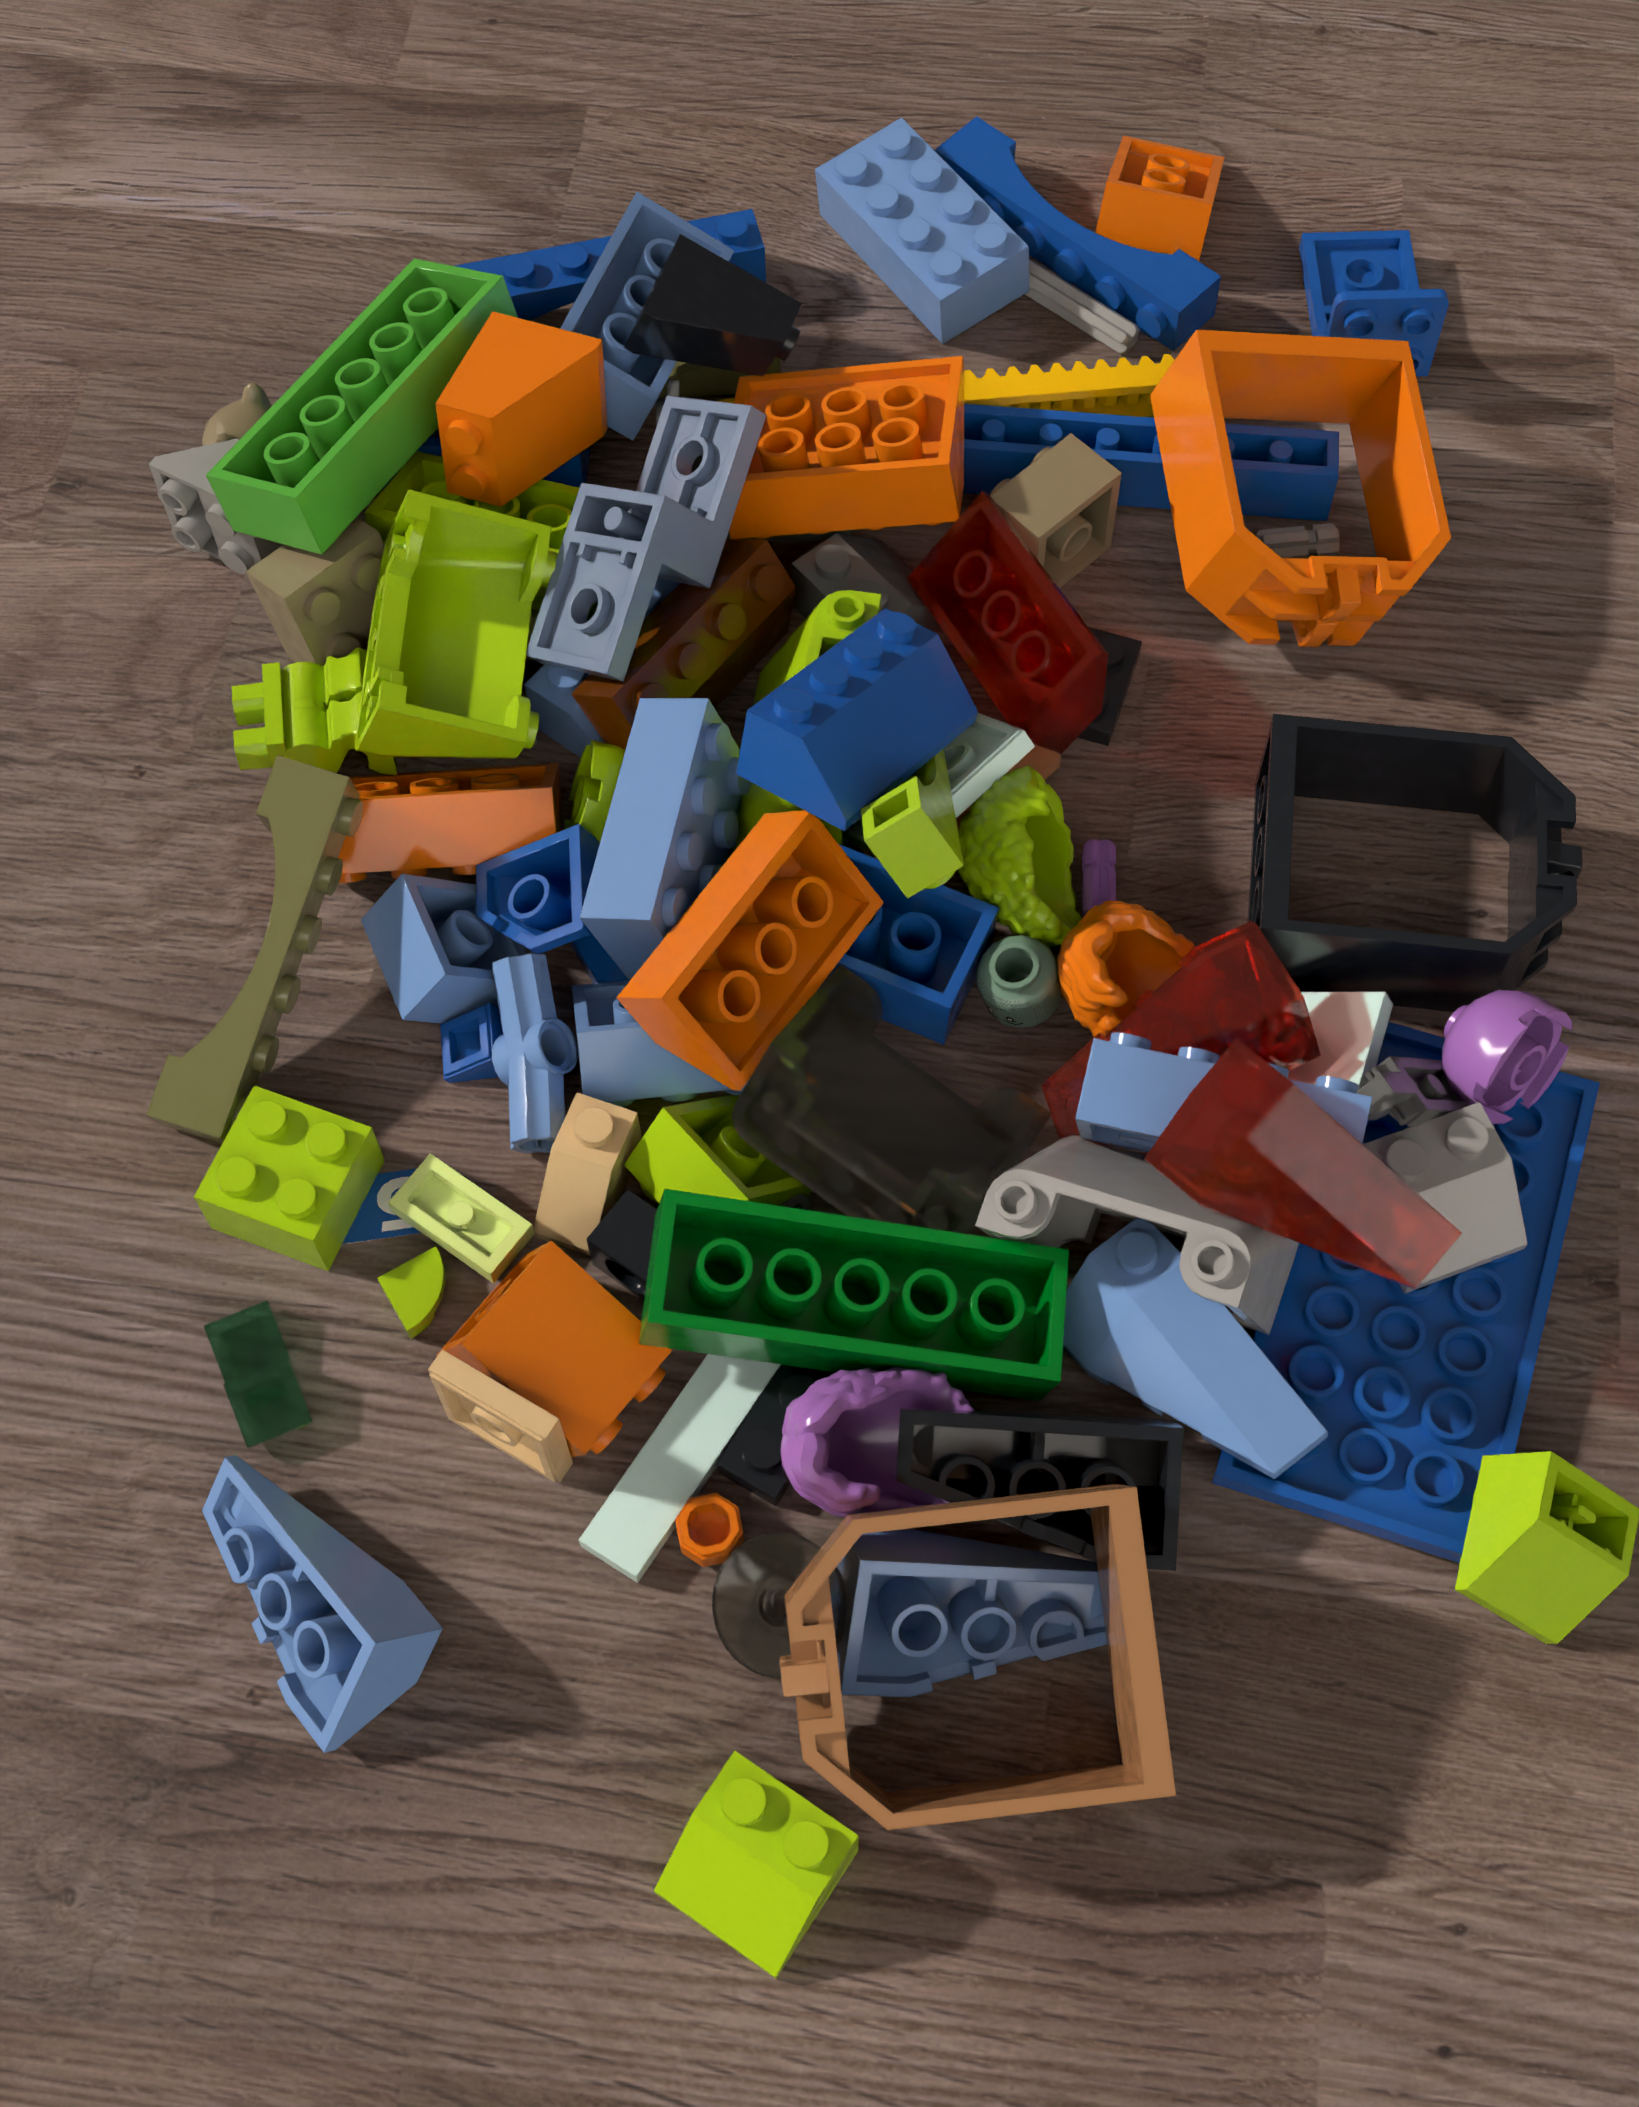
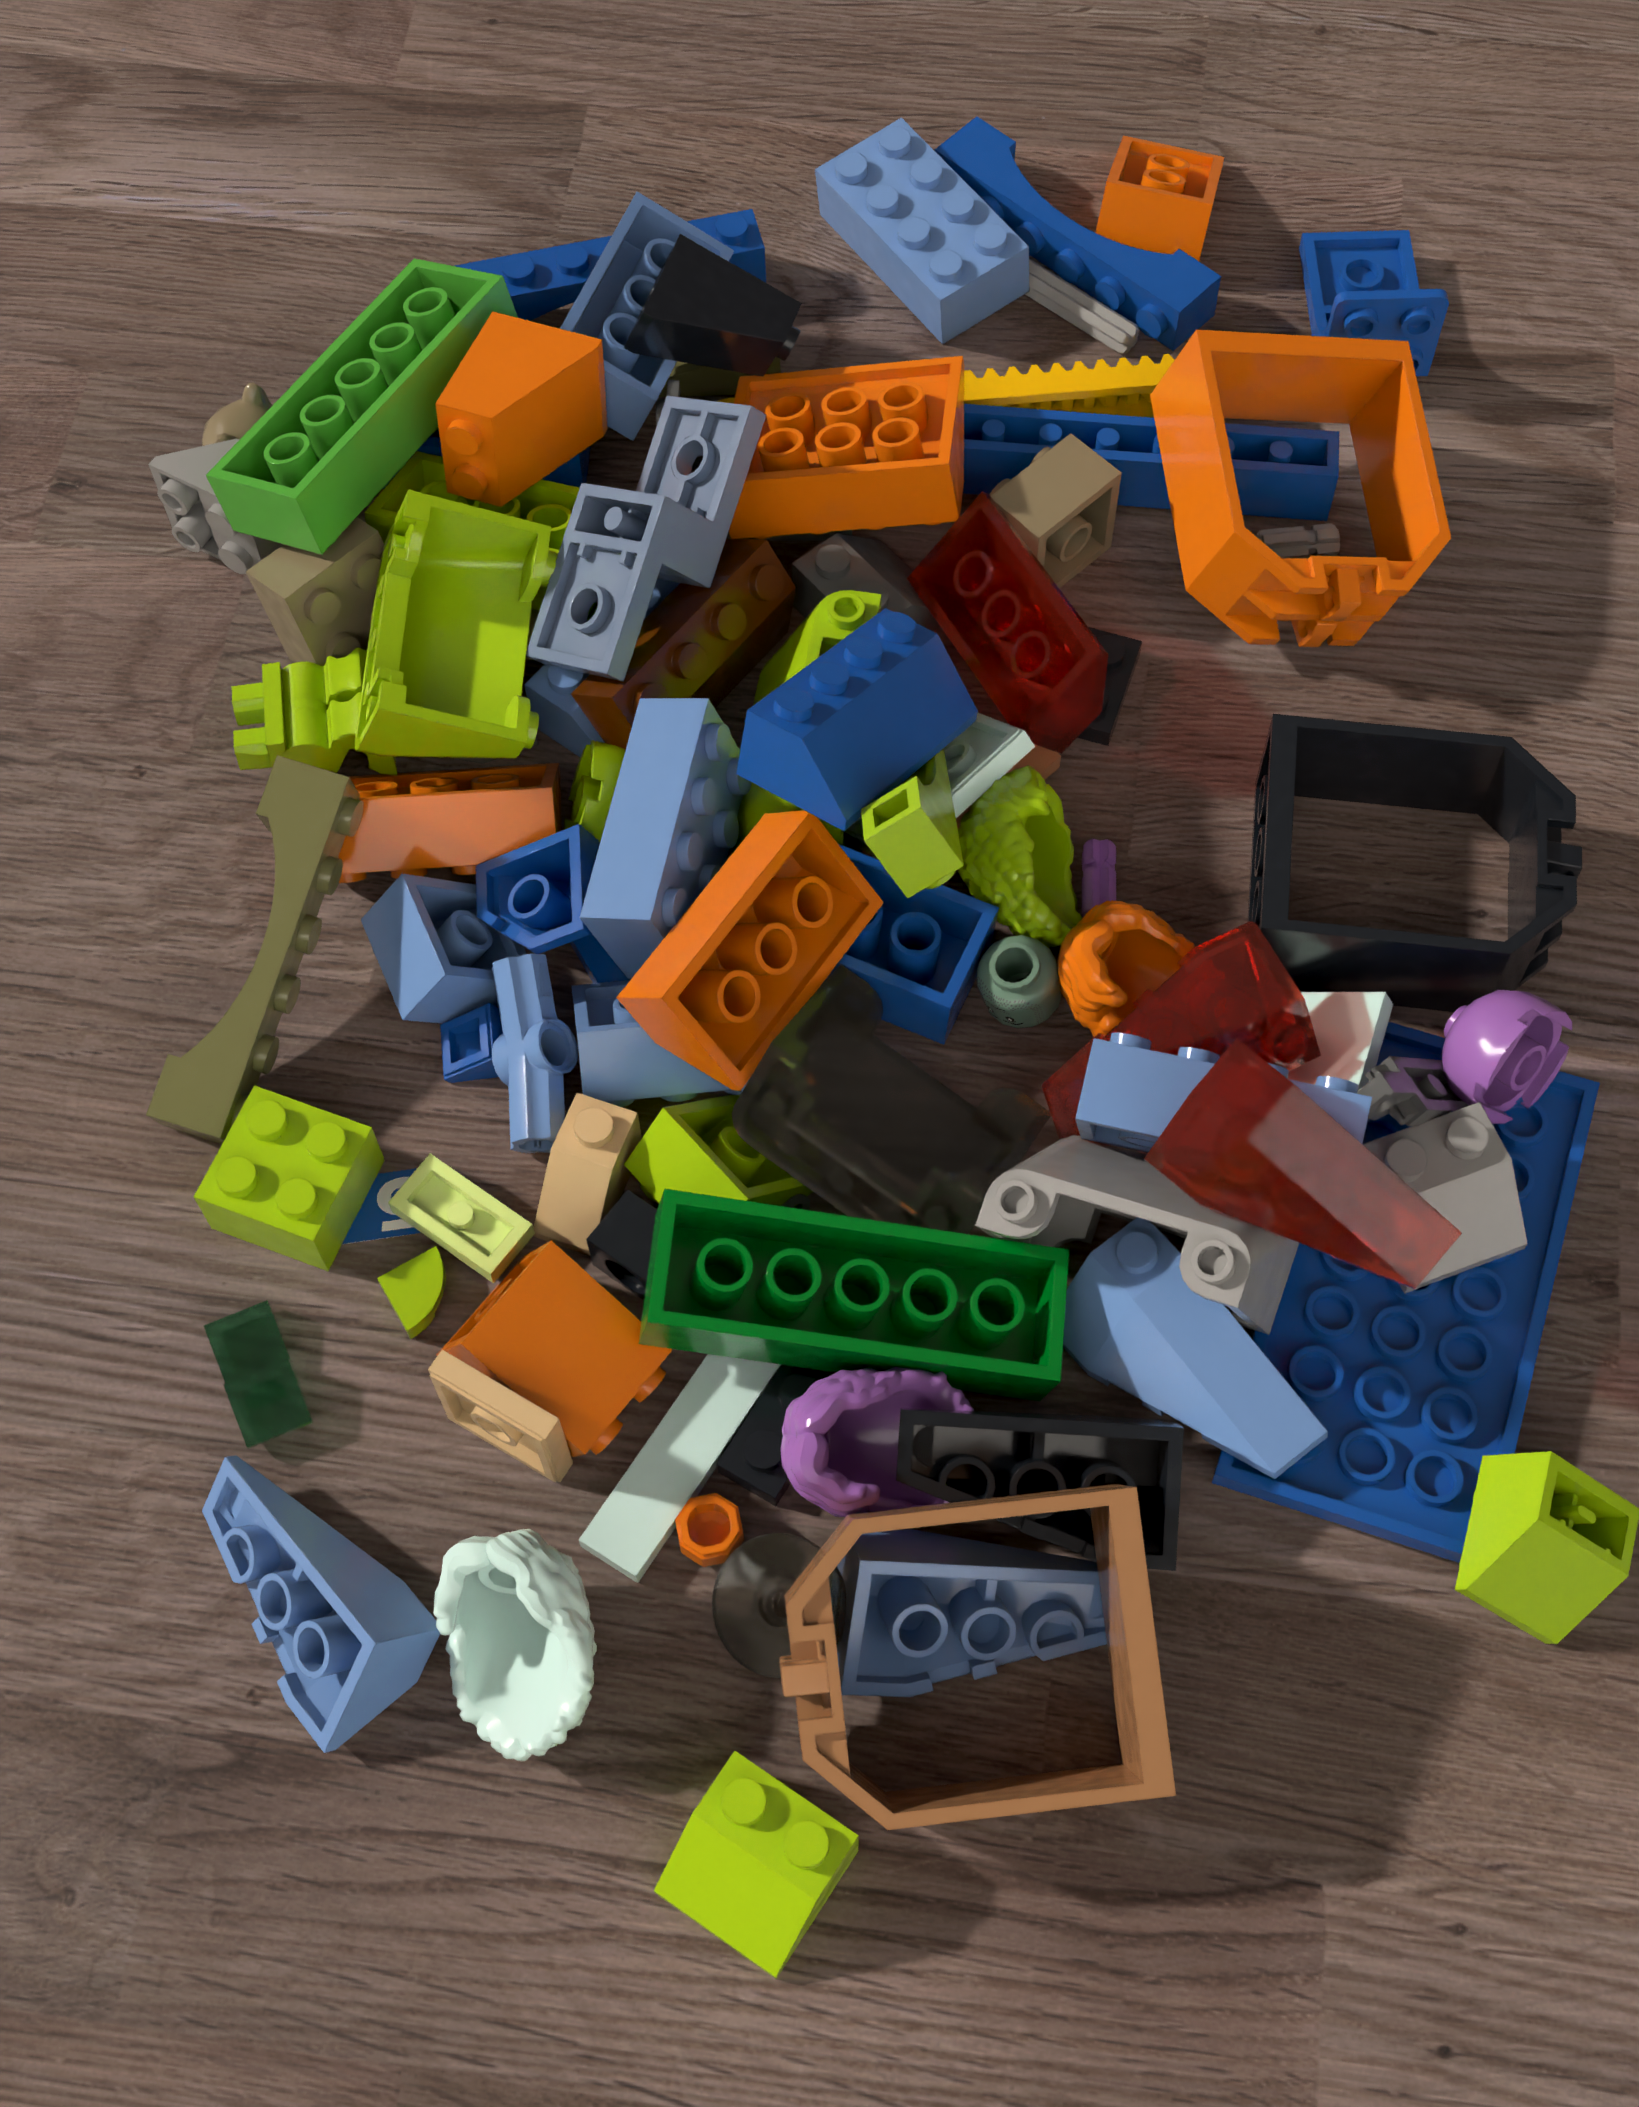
(516, 1640): none -> light aqua hair

